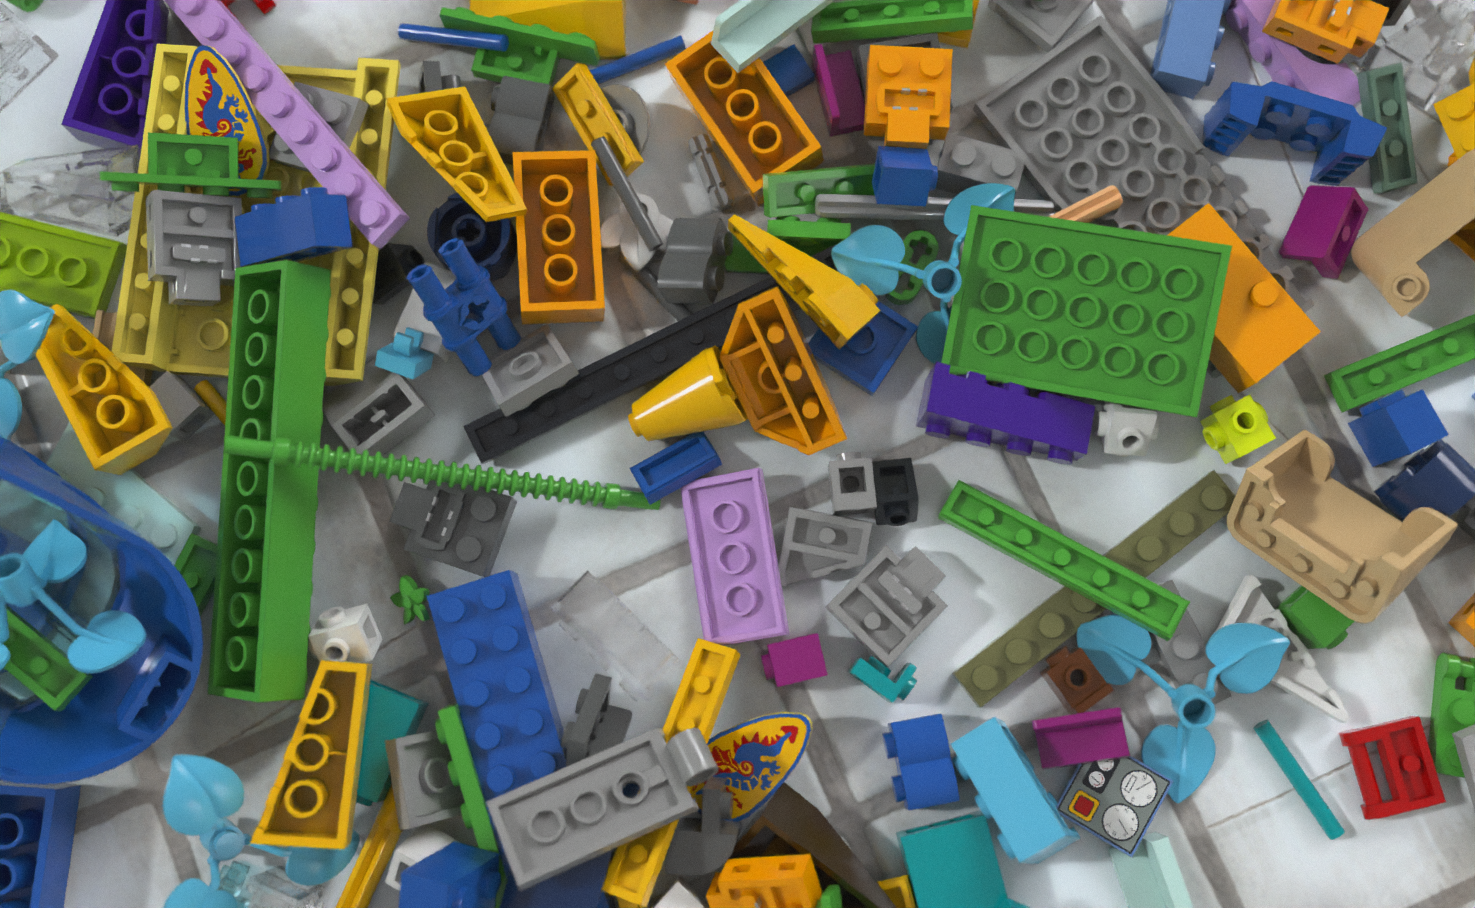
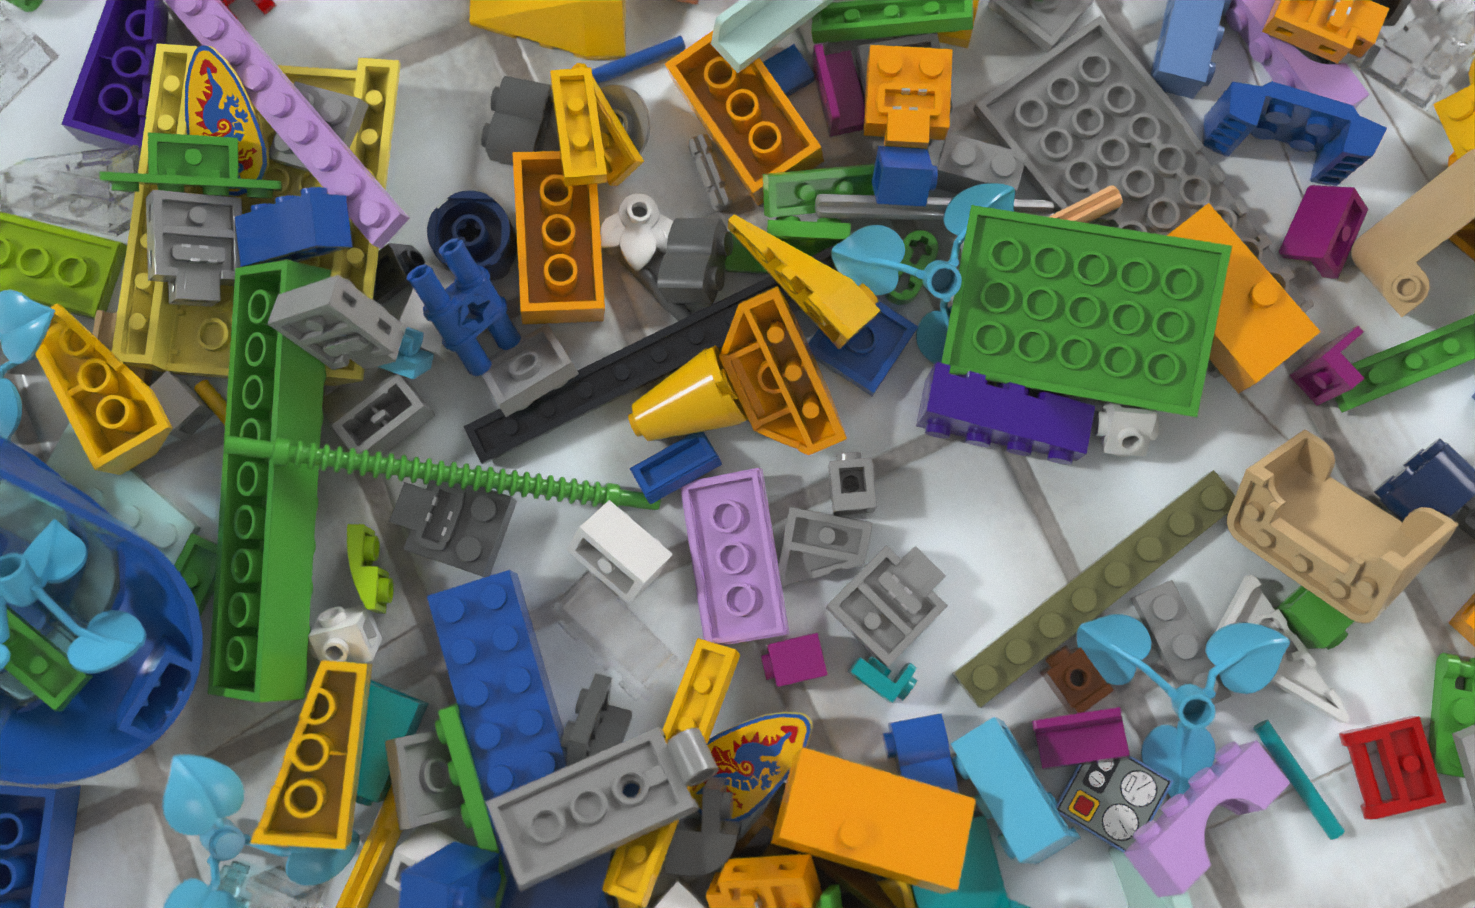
(337, 324): none -> light grey piece
(371, 582): none -> lime slope
(410, 599): bright green plant -> none
(431, 79): dark grey tile -> none
(453, 37): blue bar -> none
(457, 145): yellow wedge -> none
(531, 51): bright green bracket -> none
(578, 126): none -> yellow plate
(619, 551): none -> white brick
(627, 193): dark grey bar -> none
(874, 821): none -> light orange brick
(895, 492): black bracket -> none
(1064, 560): bright green tile -> none
(1172, 848): none -> lavender arch
(1236, 427): neon yellow brick -> none
(1328, 371): none -> magenta panel
(1385, 103): sand green tile -> none
(1397, 426): blue brick -> none

